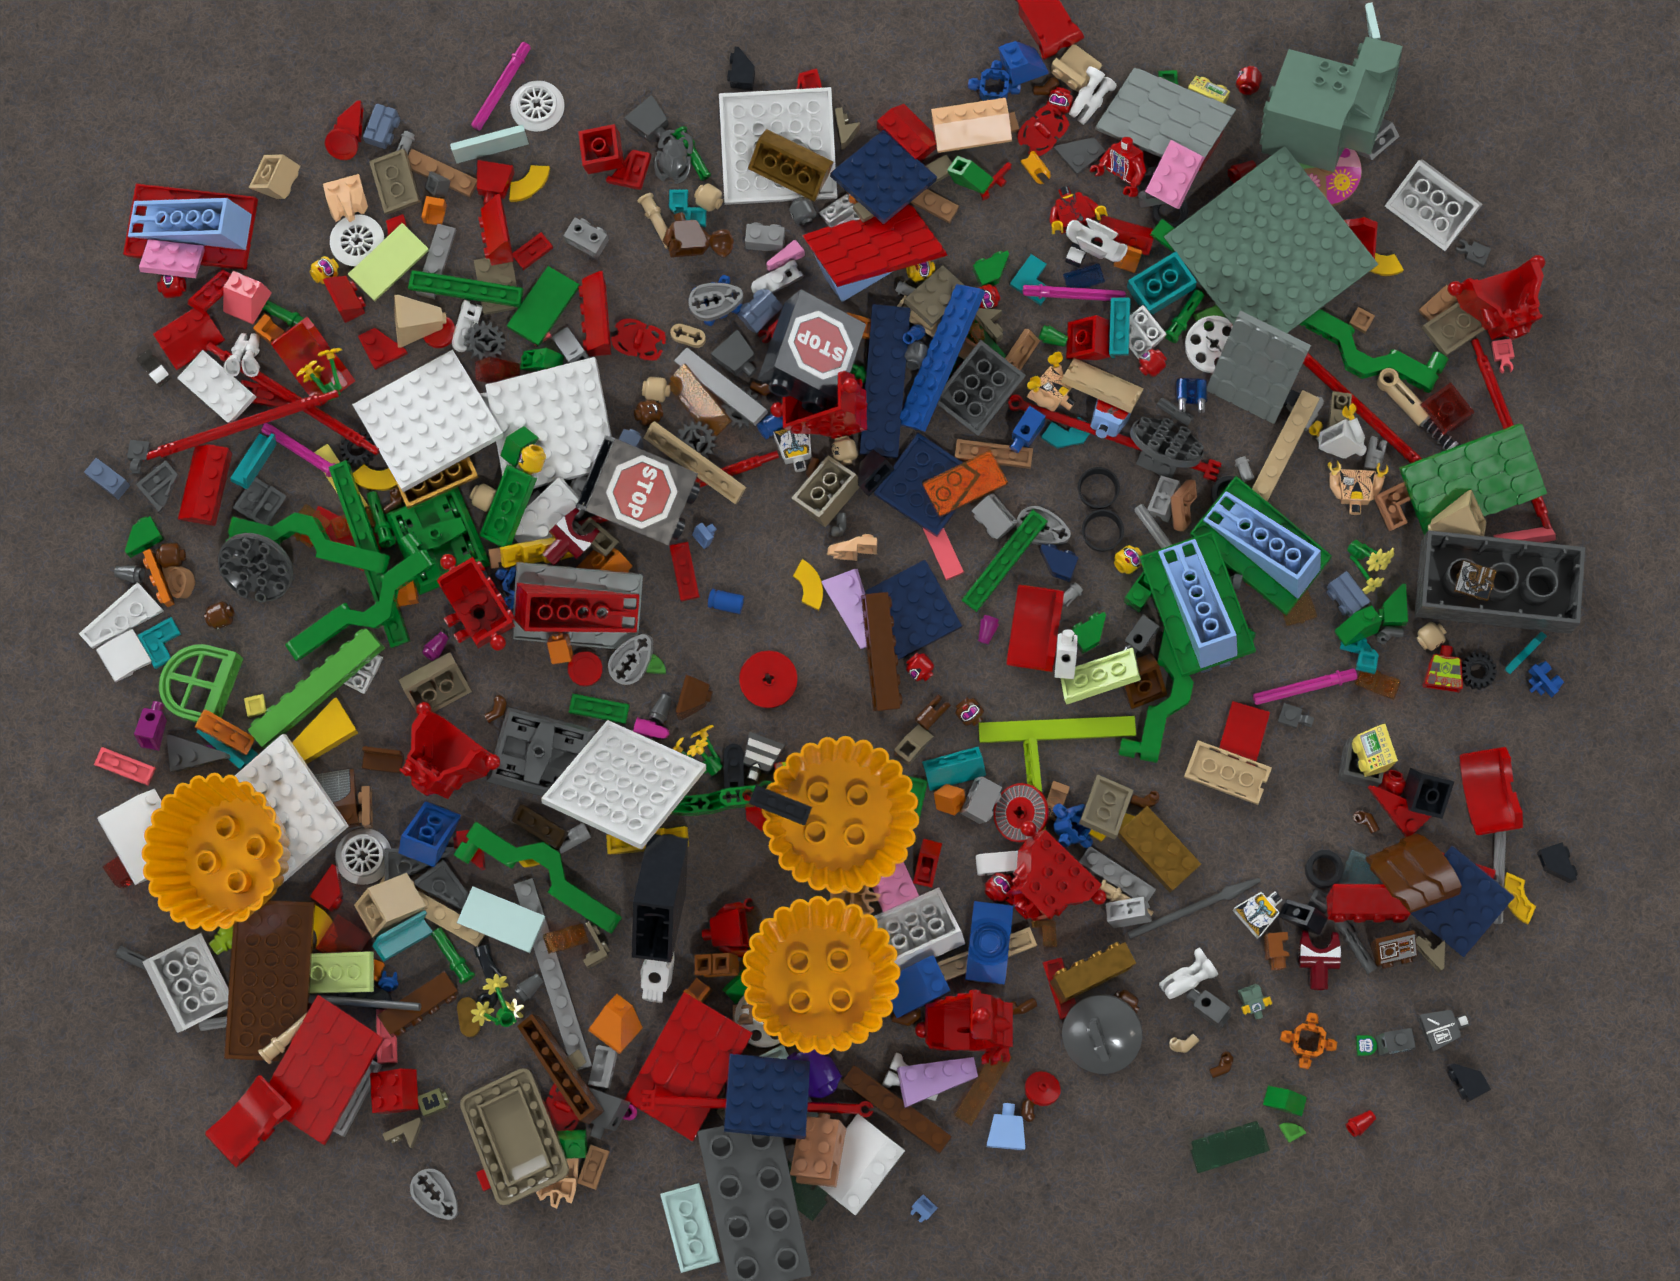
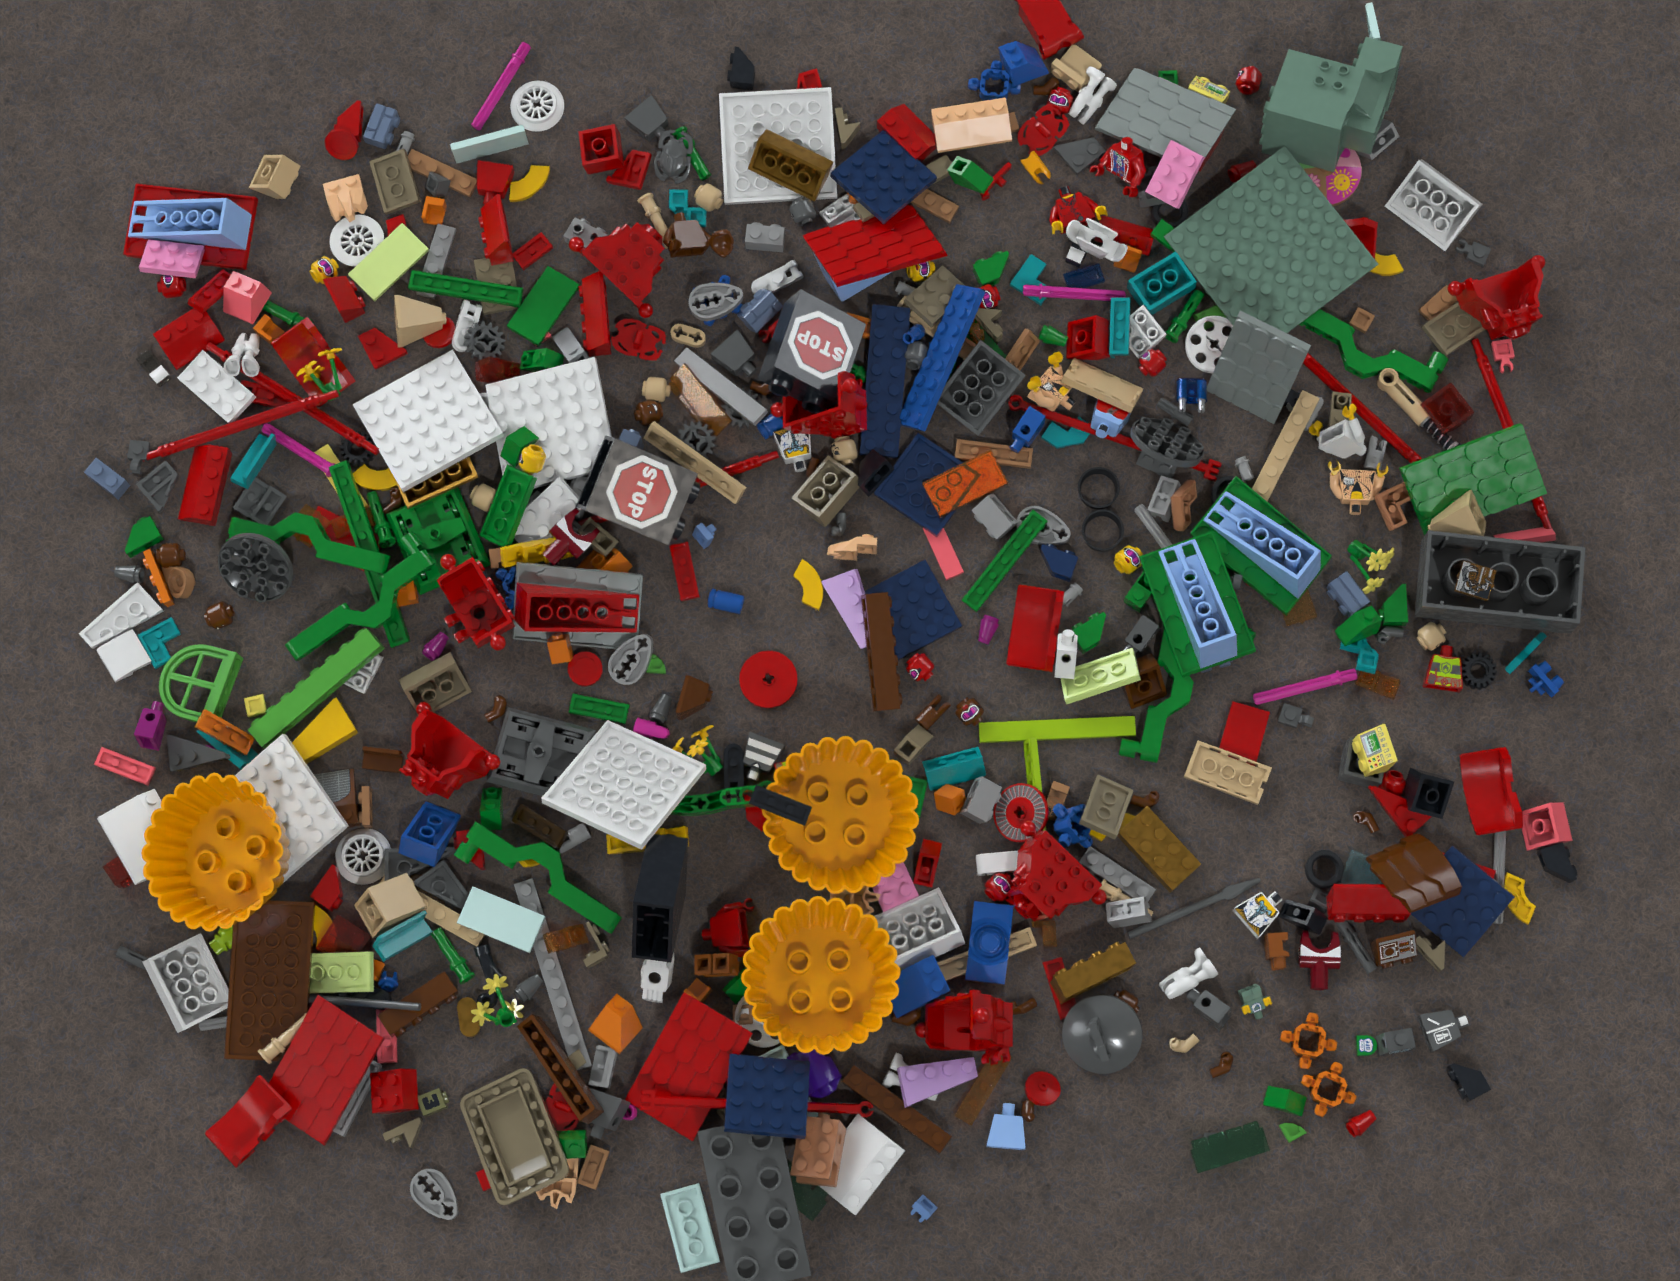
(492, 808): none -> green slope
(627, 259): none -> red piece
(791, 252): bright pink slope -> none
(1336, 1069): none -> orange piece
(1545, 826): none -> coral slope

